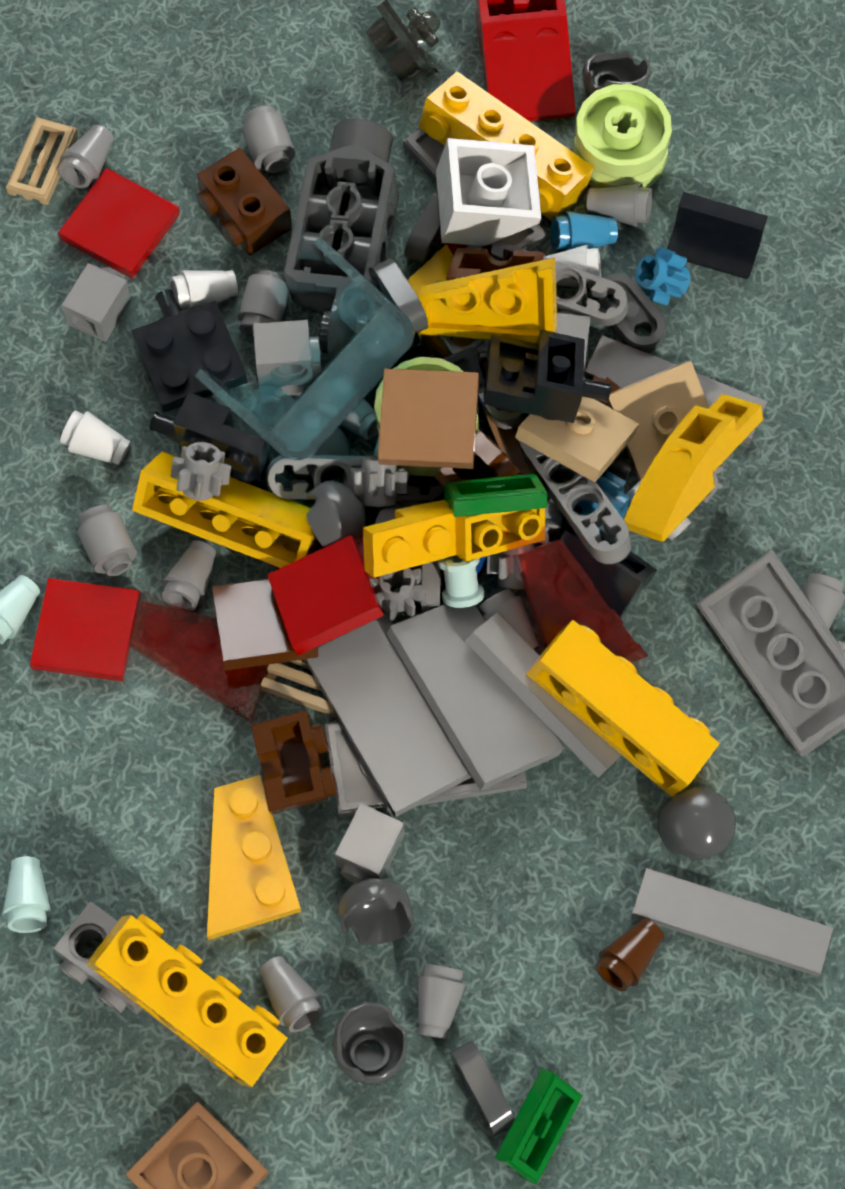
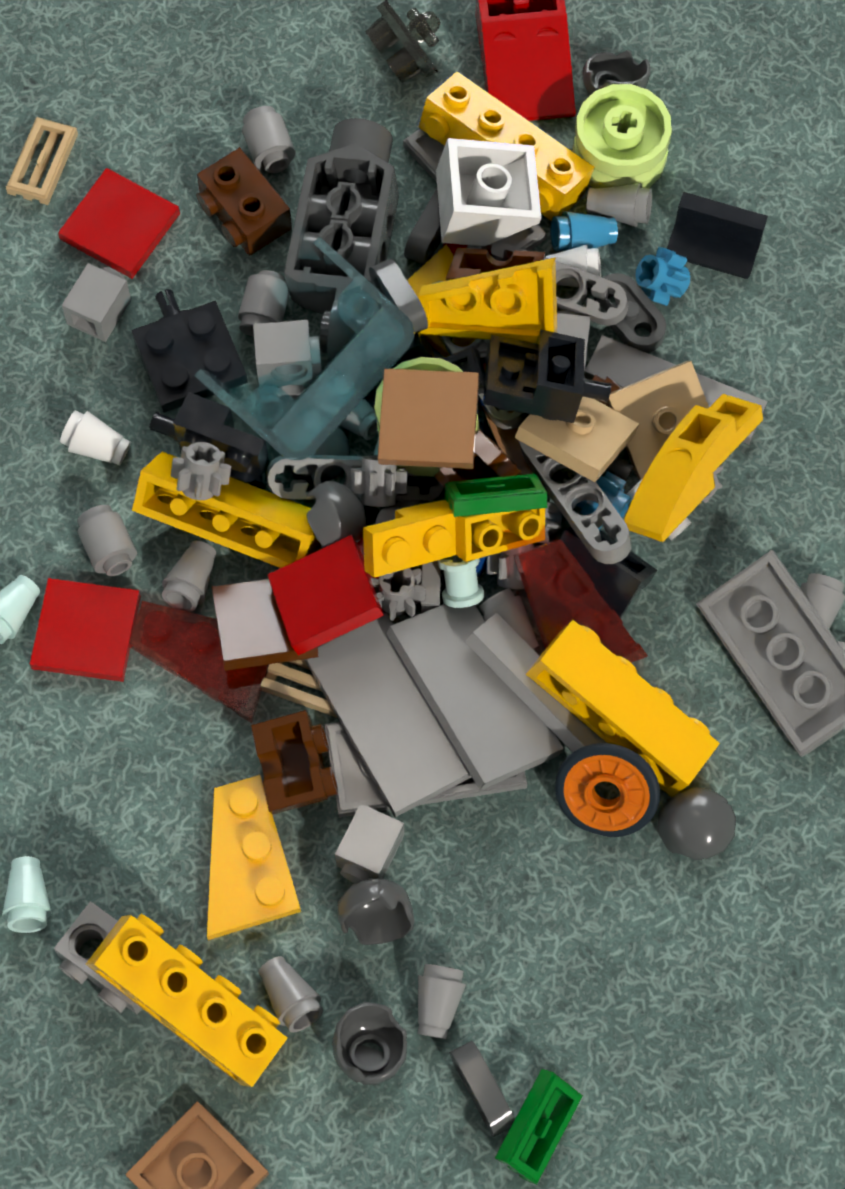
(85, 158): light grey cone -> none
(200, 287): white cone -> none
(611, 764): none -> orange wheel
(629, 955): reddish brown cone -> none
(732, 922): light grey tile -> none

